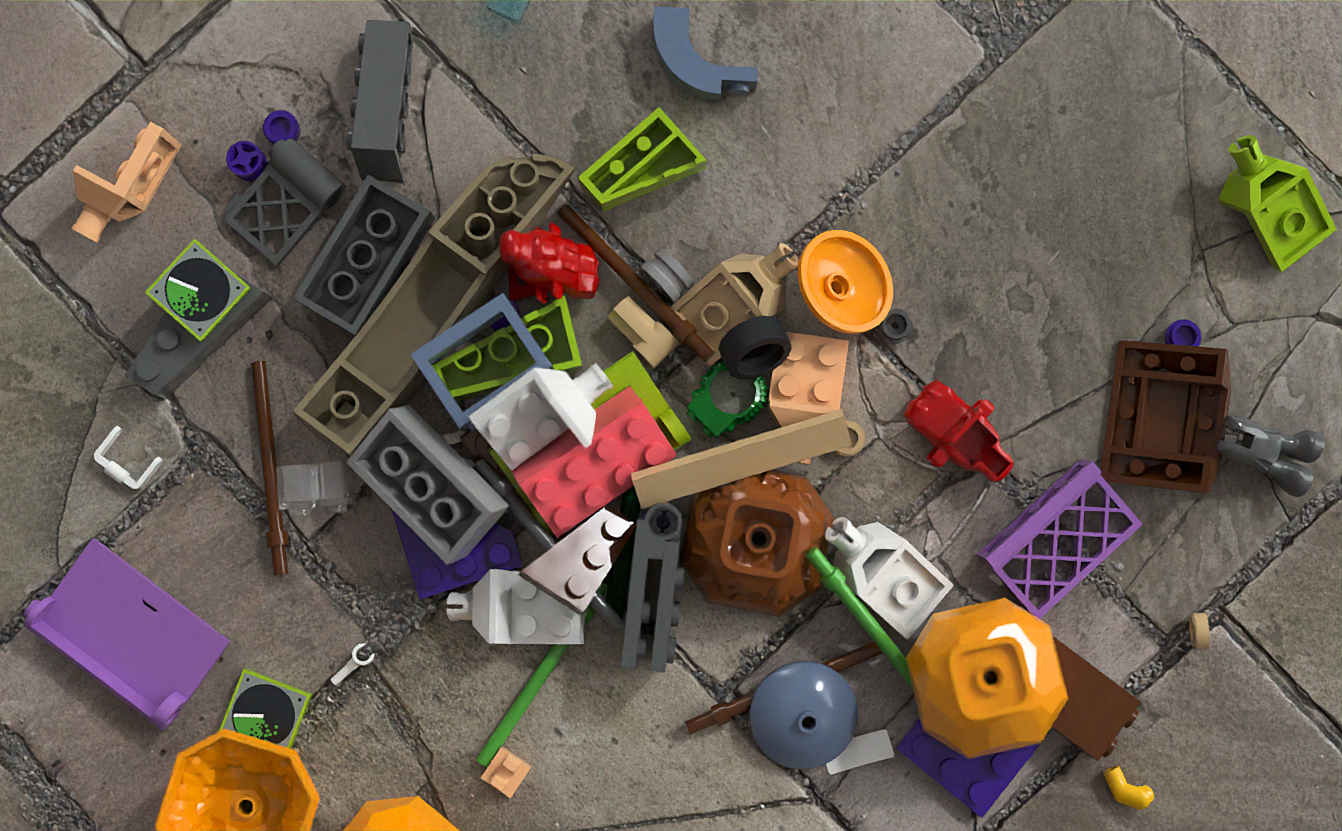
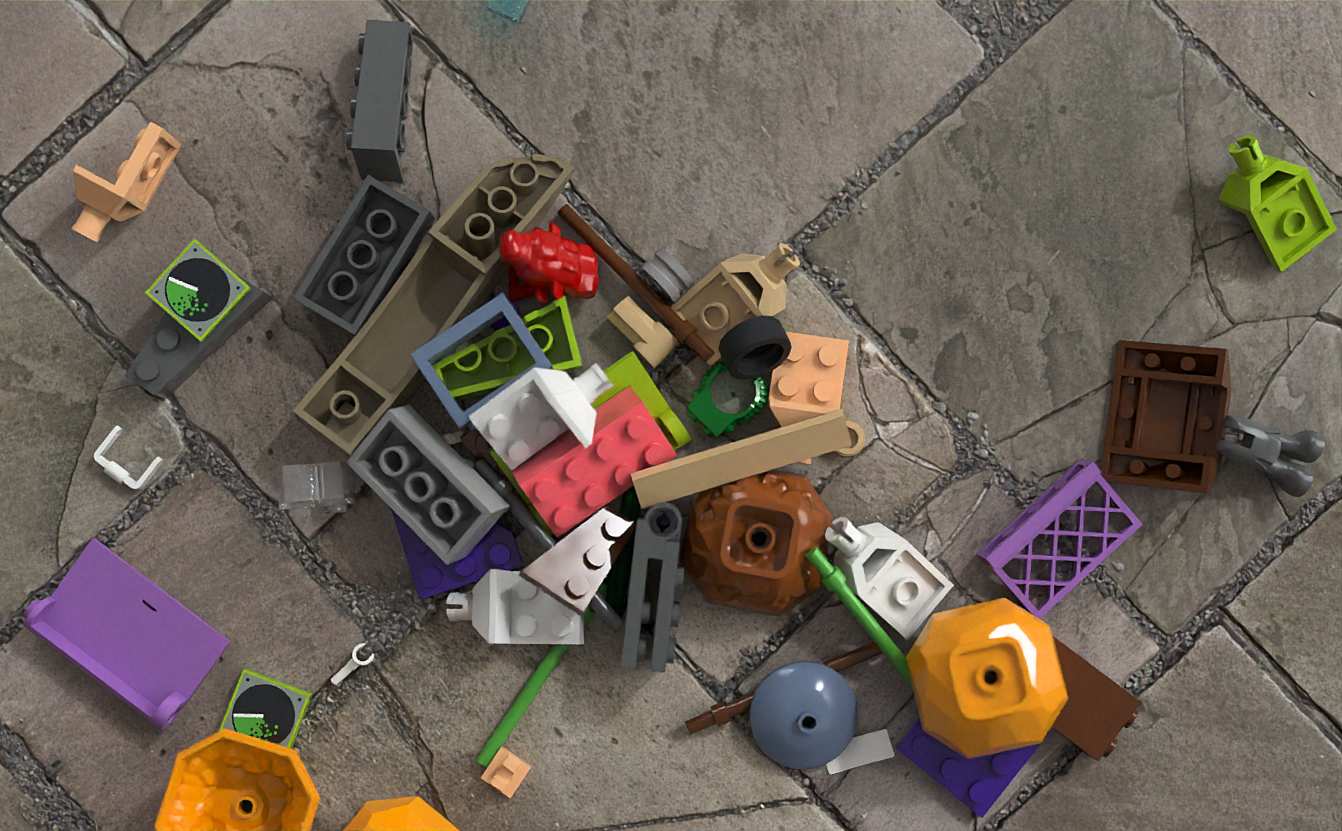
(242, 154): dark purple wheel -> none
(276, 537): reddish brown bar -> none
(280, 126): dark purple tile -> none
(303, 179): dark grey piece -> none
(641, 163): lime wedge -> none
(687, 67): sand blue arch -> none
(854, 272): light orange dish -> none
(904, 326): dark grey plate -> none
(958, 431): red piece -> none
(1127, 794): yellow arm -> none
(1183, 333): dark purple plate -> none
(1199, 631): tan tile -> none

